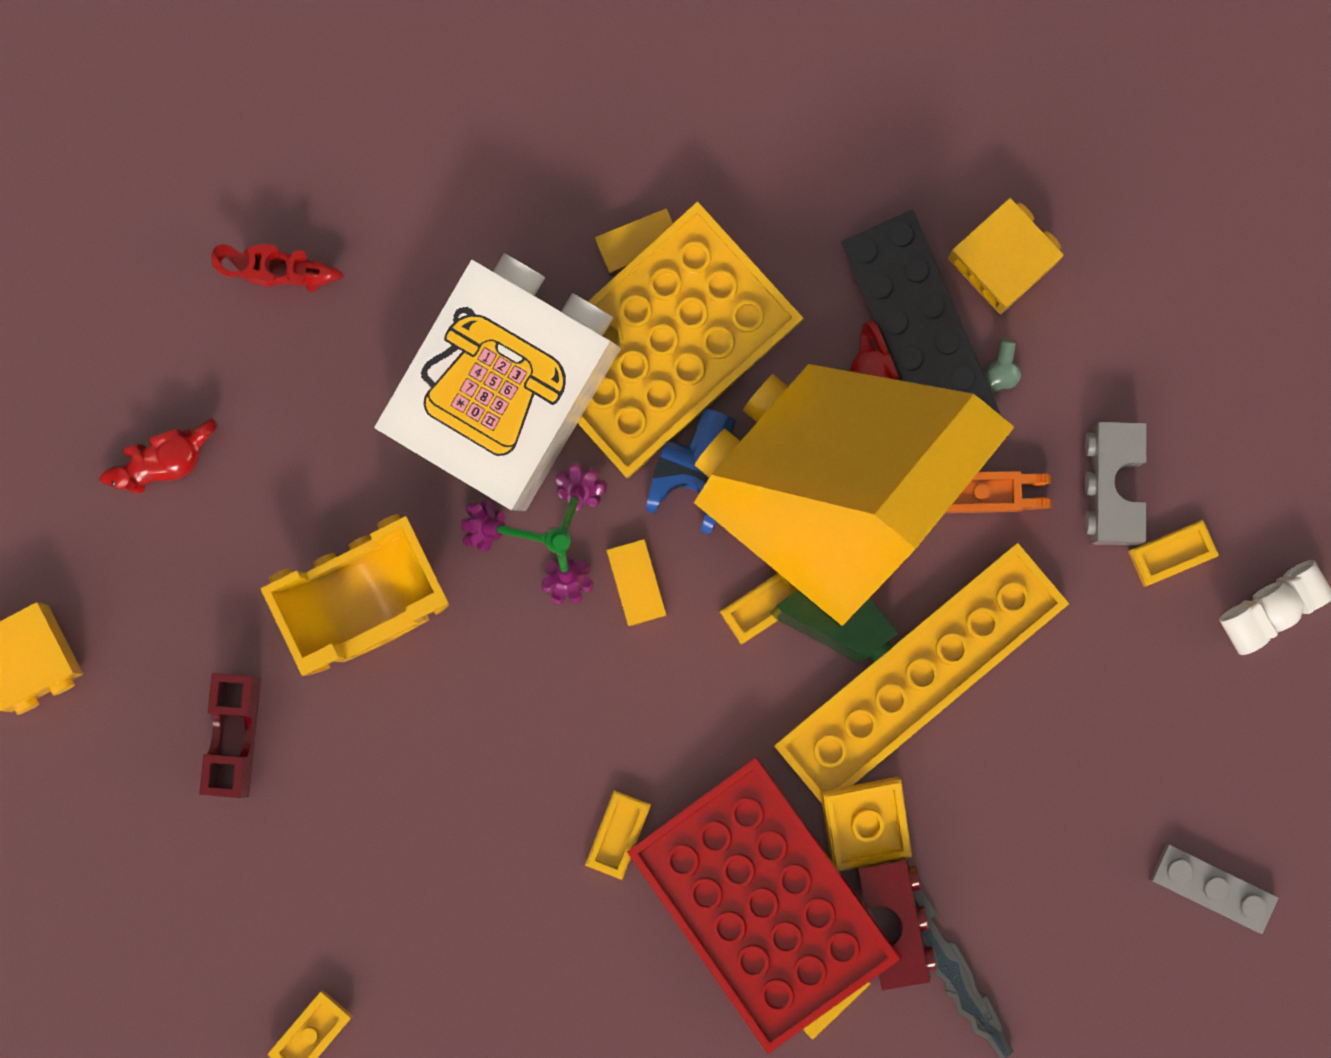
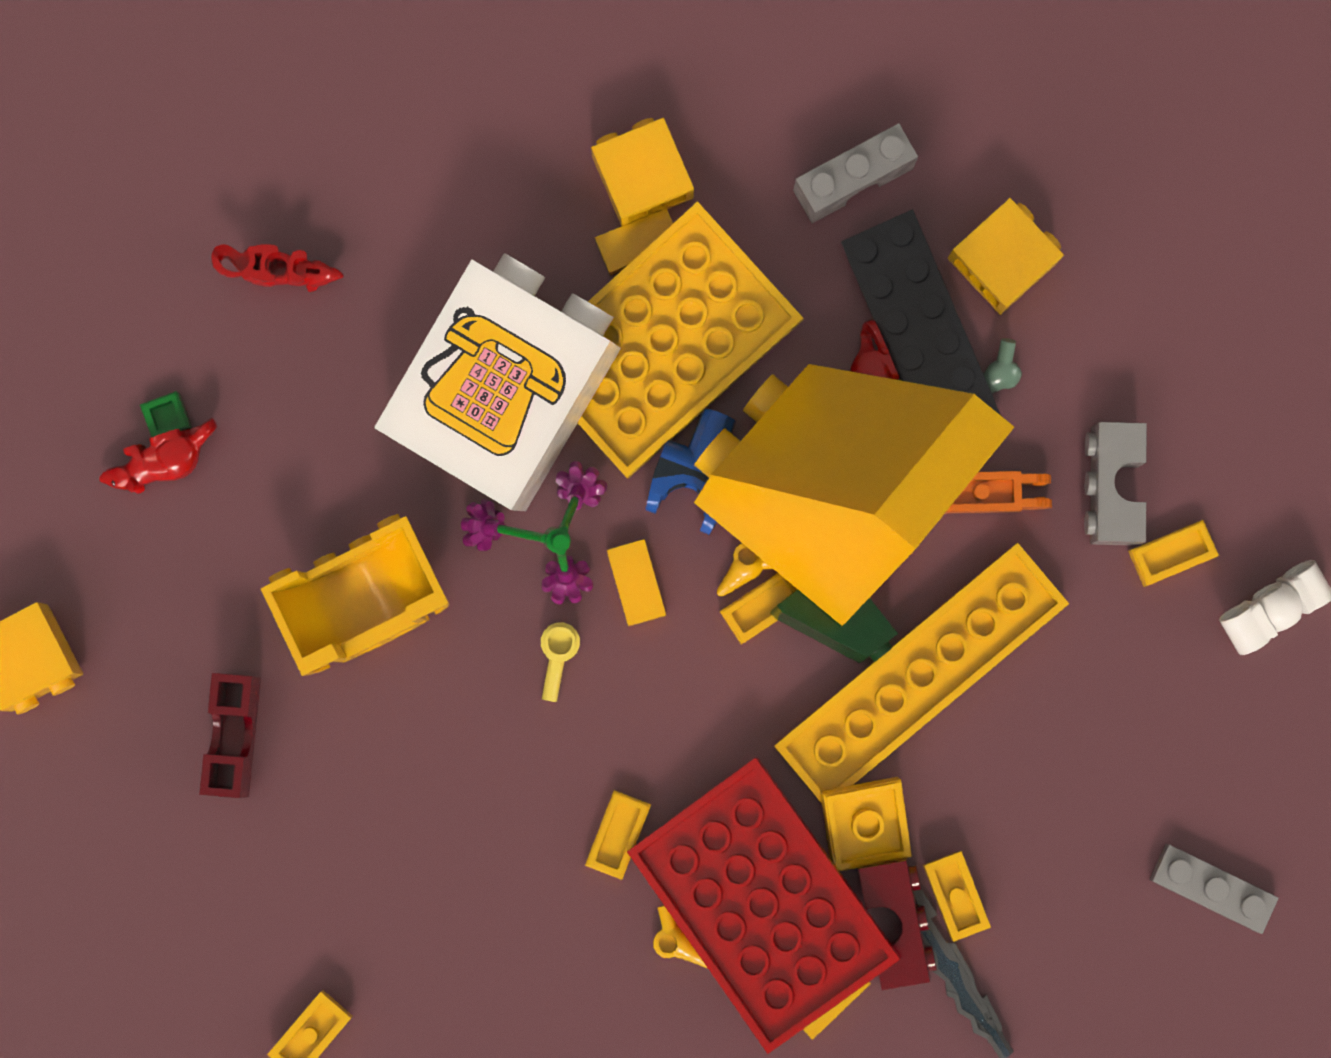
(165, 414): none -> green tile
(559, 645): none -> light yellow plate
(642, 170): none -> yellow brick
(672, 942): none -> yellow animal
(744, 568): none -> yellow animal
(844, 176): none -> light grey arch
(956, 896): none -> yellow plate

